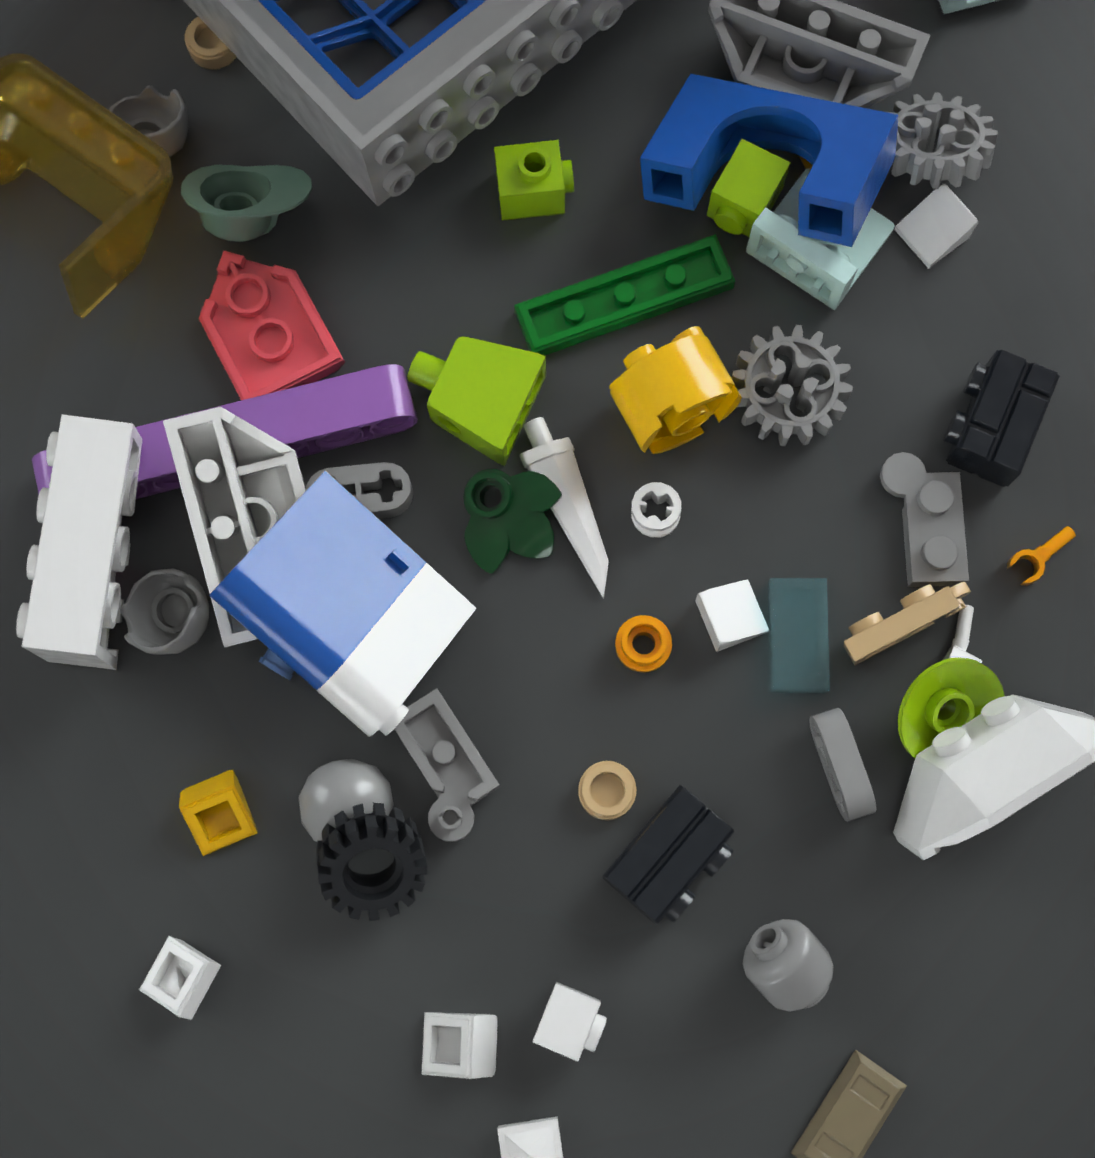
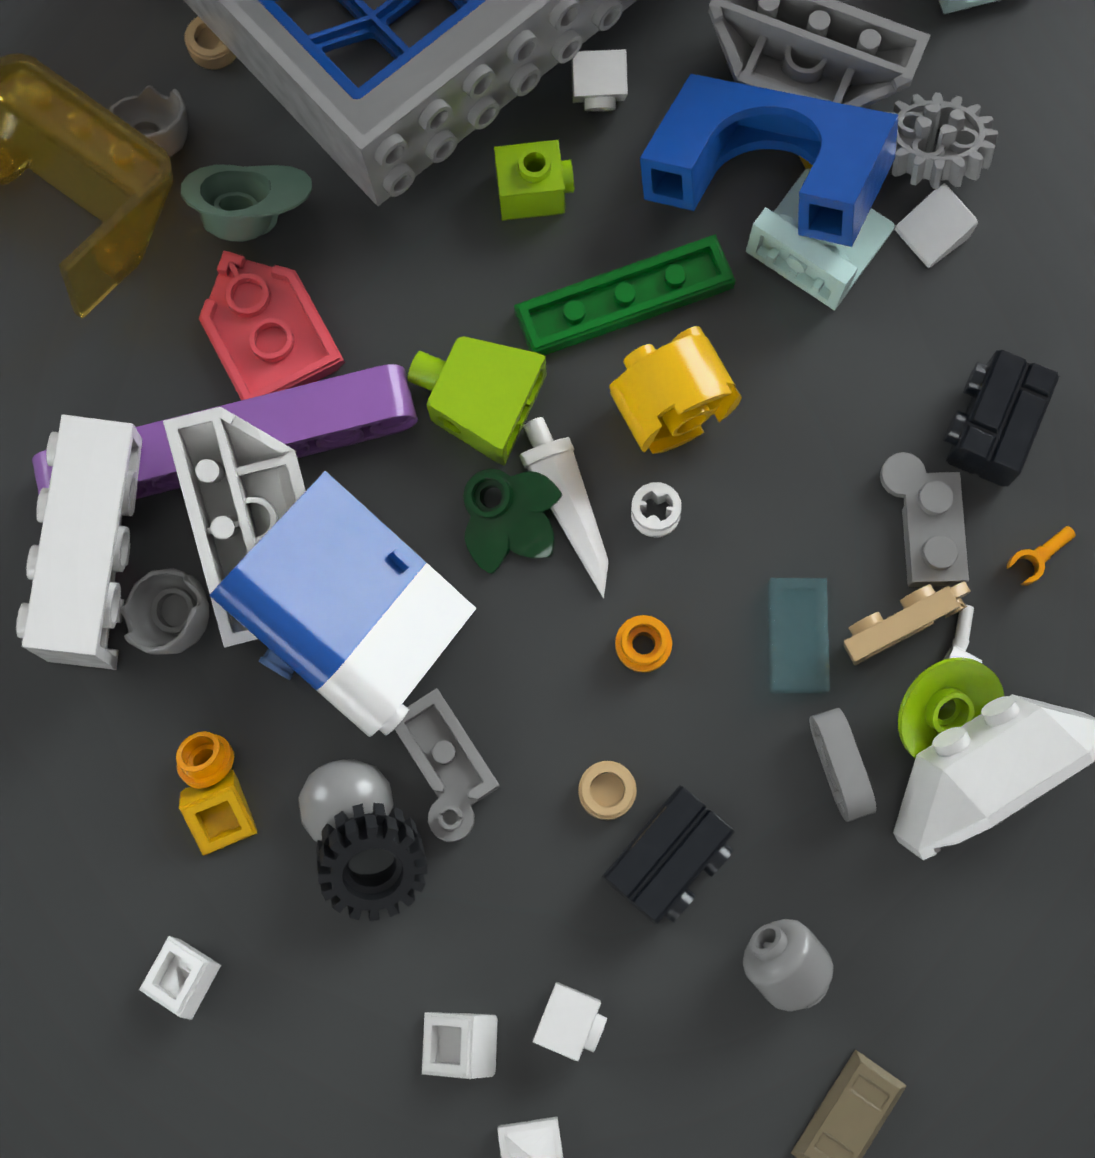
(204, 759): none -> light orange plate
(369, 477): light grey beam -> none
(599, 79): none -> white plate
(731, 614): white slope -> none
(746, 187): lime brick -> none
(806, 357): light grey gear -> none

